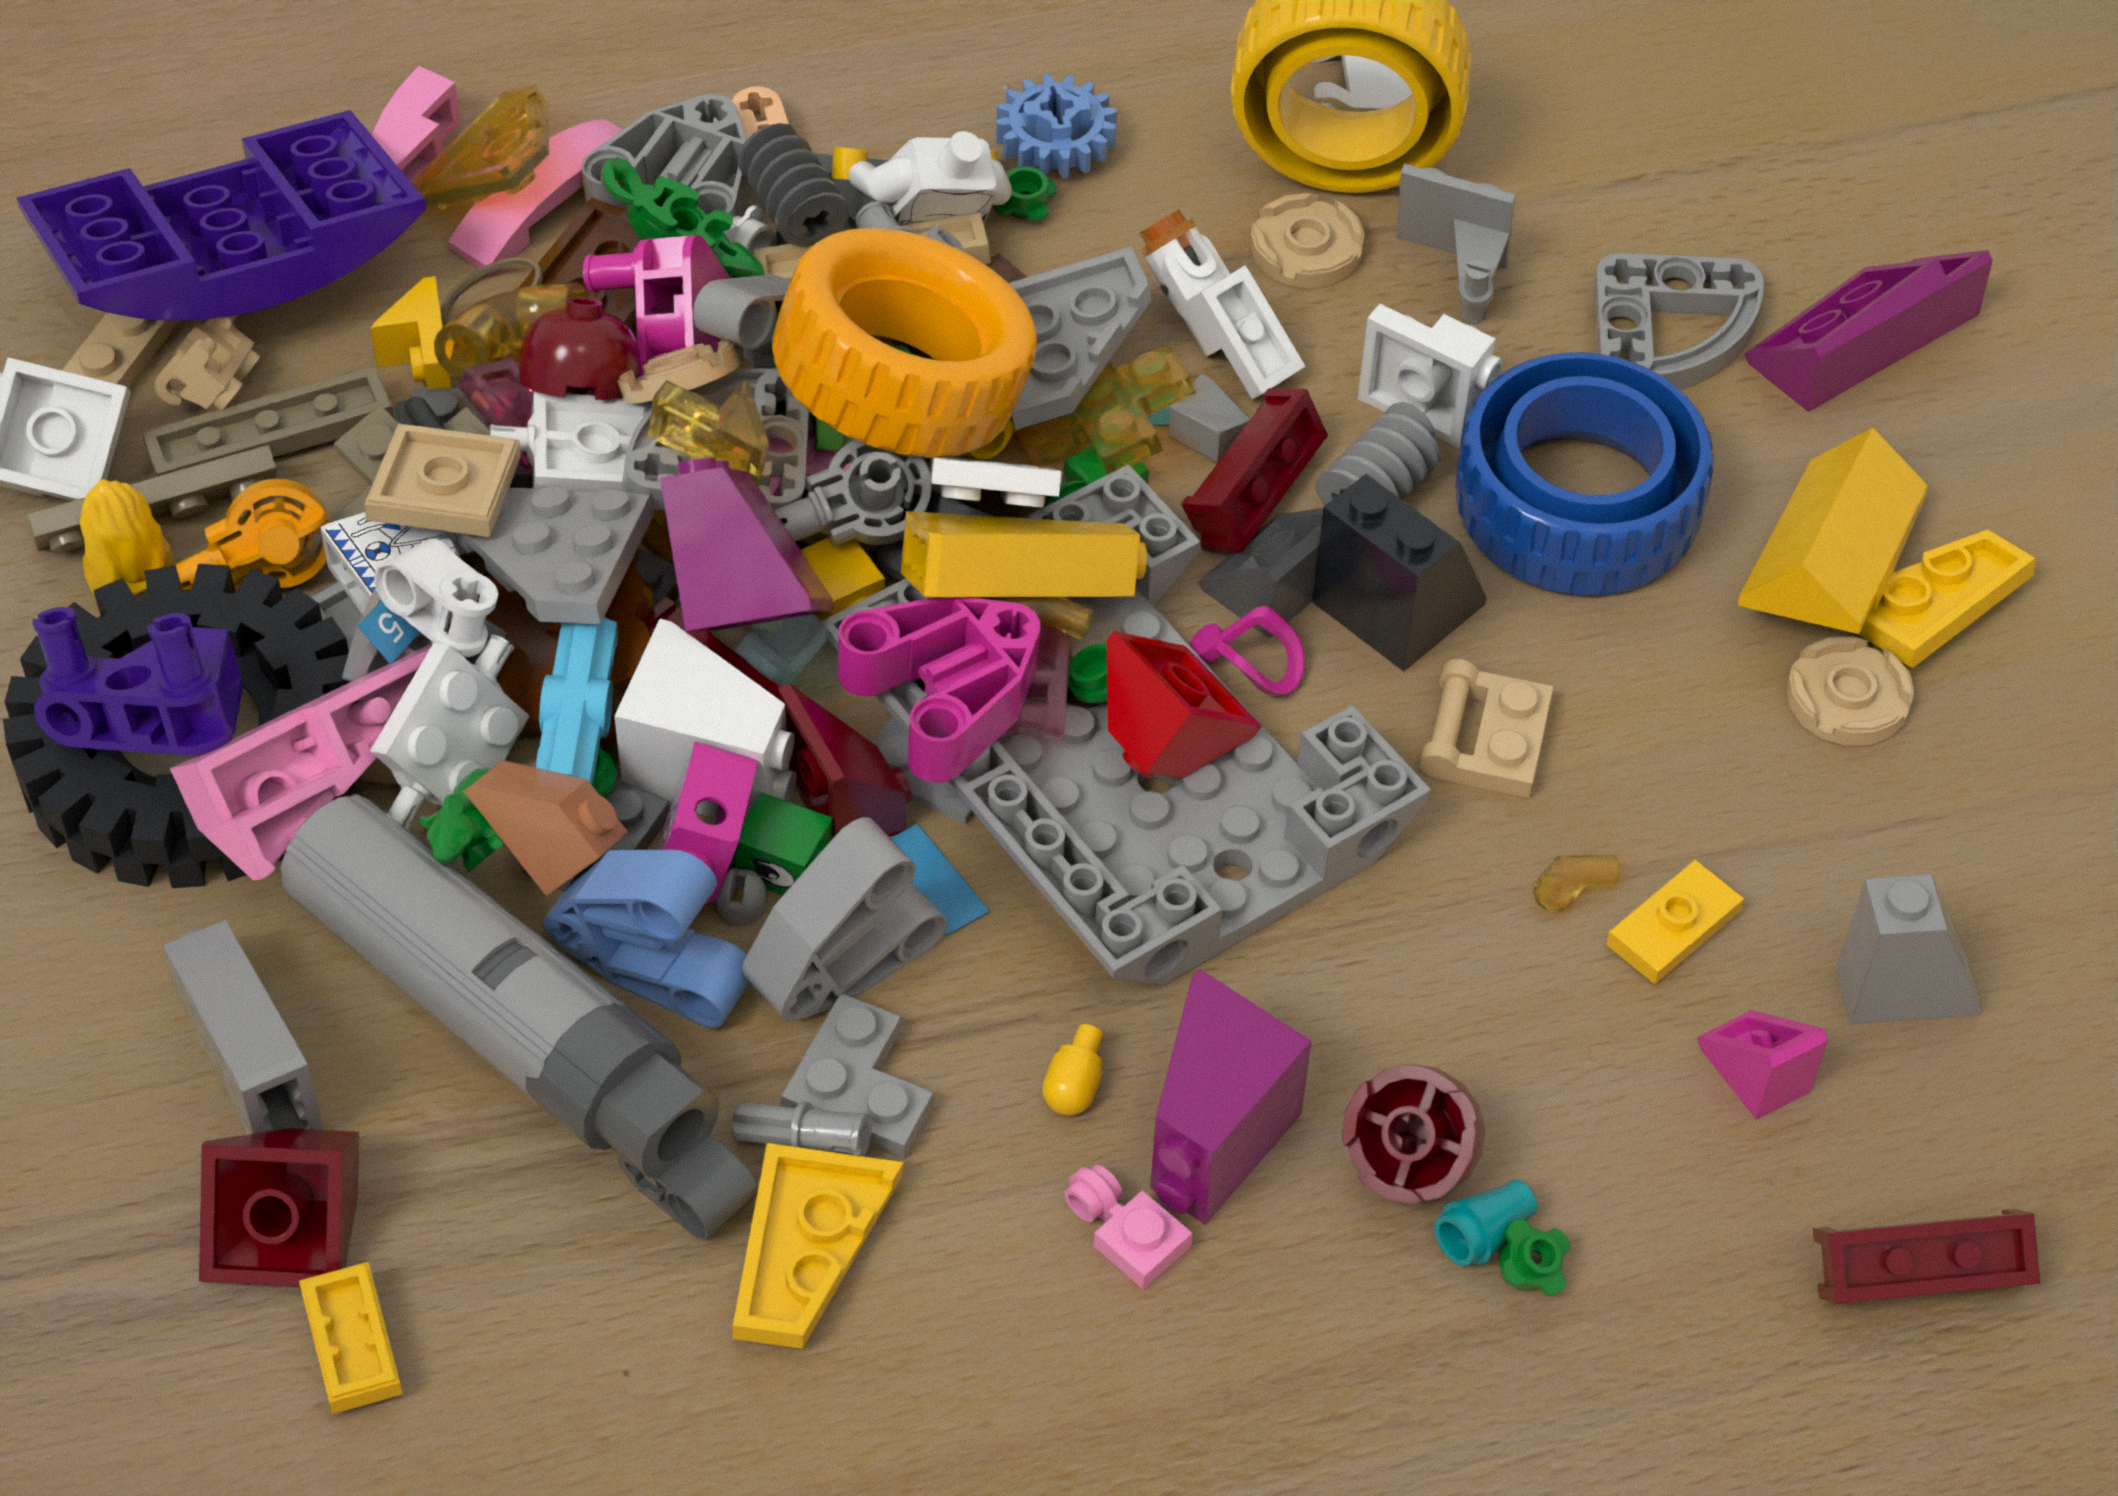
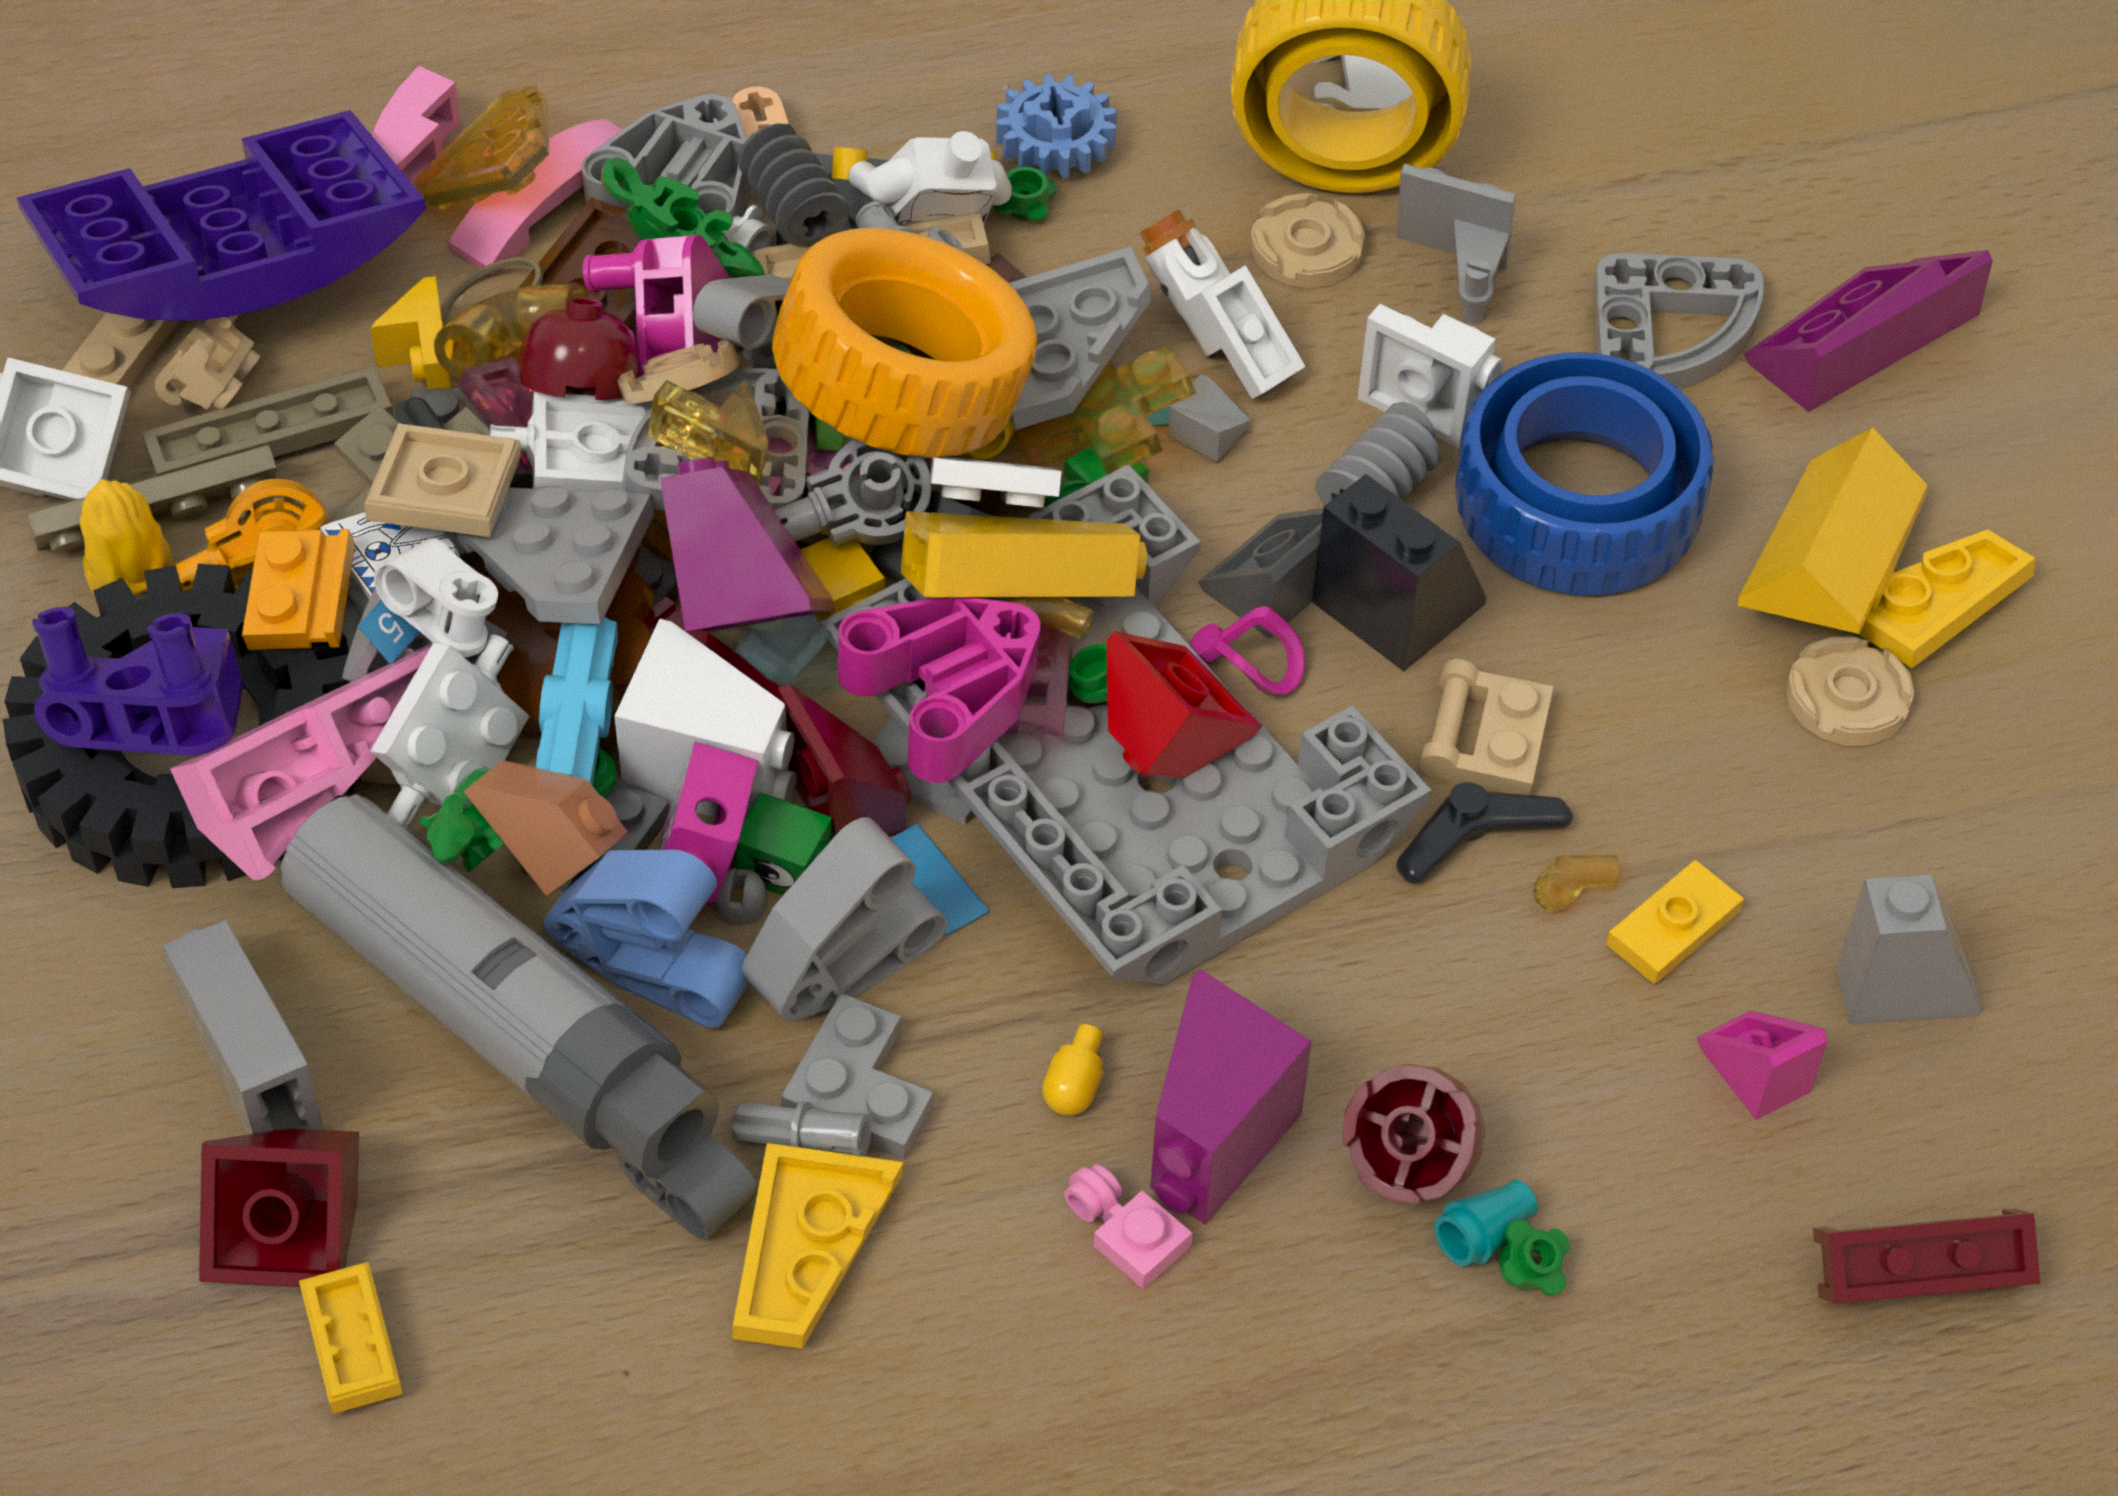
(298, 589): none -> light orange plate
(1256, 470): dark red container -> none
(1468, 816): none -> black piece

